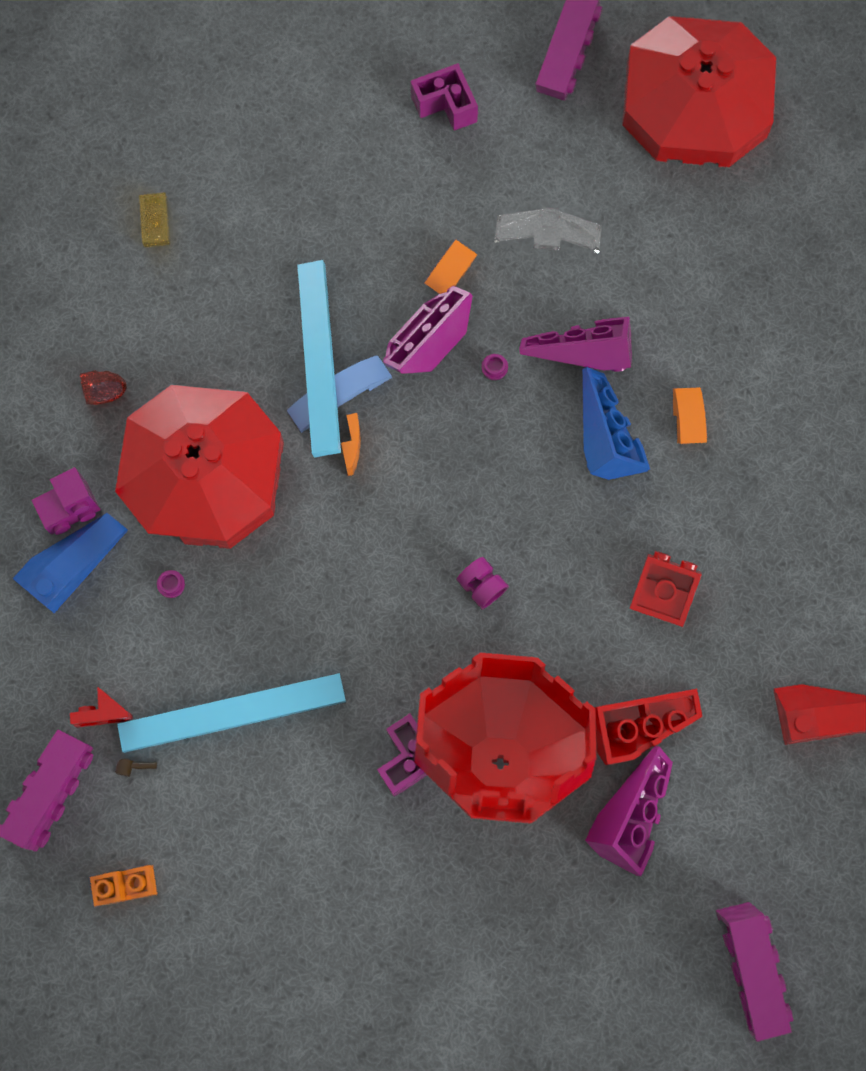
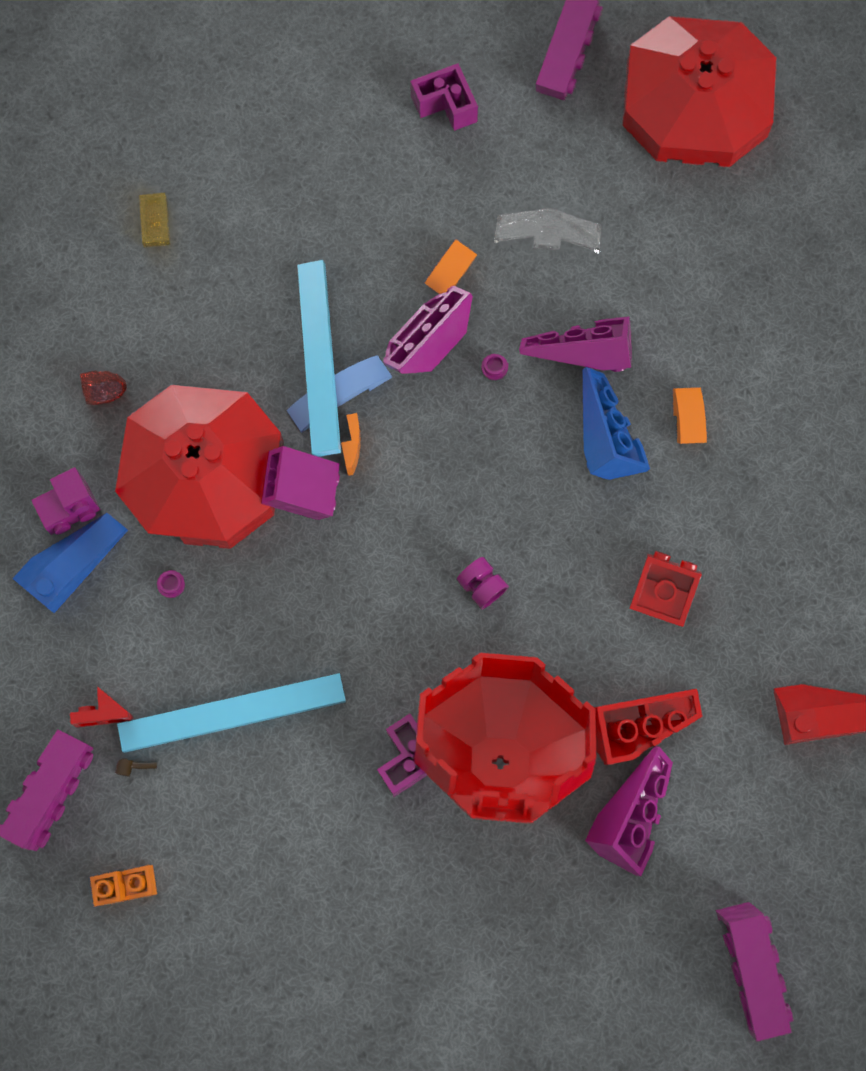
(300, 483): none -> magenta brick

